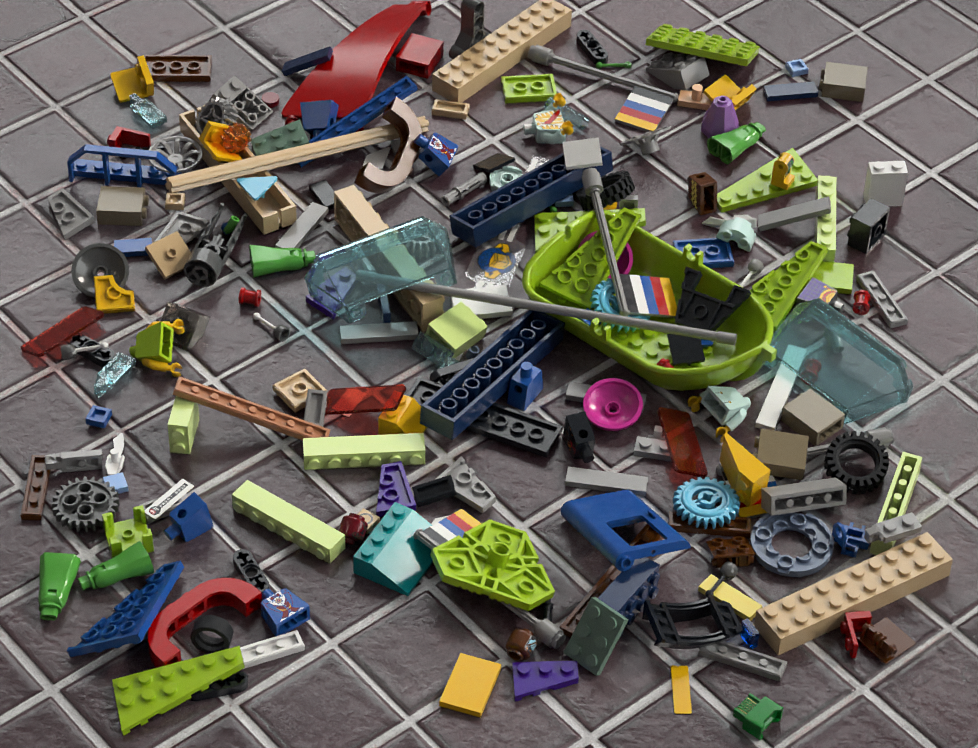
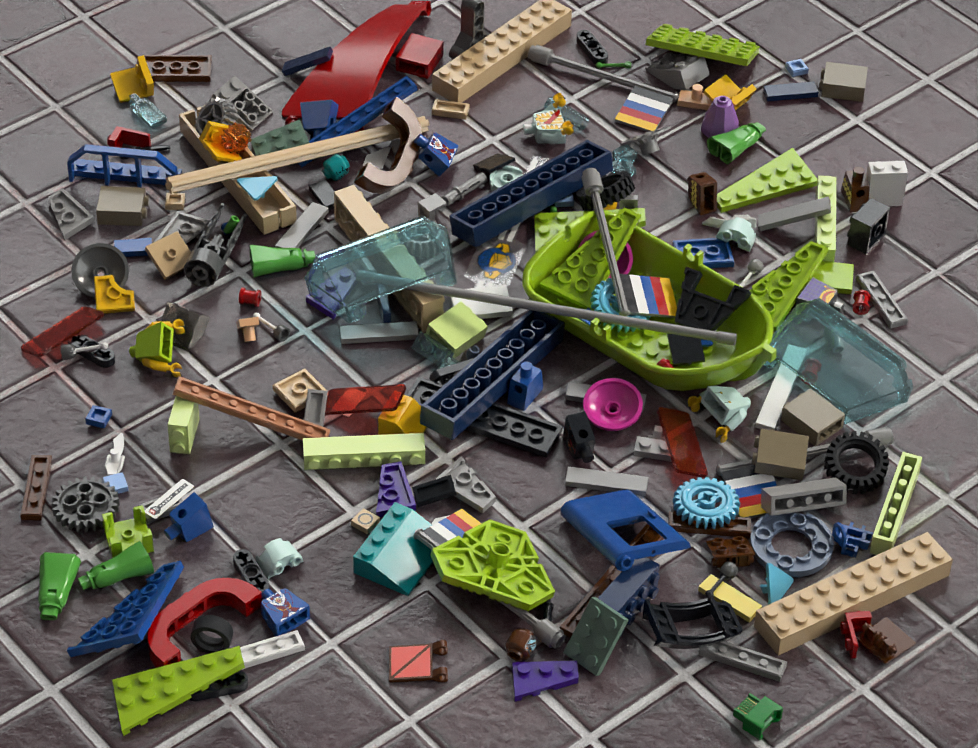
(75, 460): light grey hinge -> none
(113, 373): clear light blue hinge -> none
(176, 157): light grey wheel -> none
(248, 328): none -> light nougat tile
(271, 99): tile -> none
(277, 556): none -> light aqua cylinder
(288, 521): yellowish green brick -> none
(336, 167): none -> teal head
(354, 528): dark red head -> none
(416, 662): none -> flag
(429, 205): none -> light grey panel
(470, 685): yellow tile -> none
(528, 88): lime tile -> none
(582, 153): white slope -> none
(624, 158): none -> clear light blue tile
(681, 690): yellow sticker -> none
(743, 471): yellow slope -> none
(749, 633): clear blue tile -> none
(777, 583): none -> medium azure piece
(781, 171): yellow leg -> none
(855, 182): none -> reddish brown torso
(893, 529): light grey hinge -> none

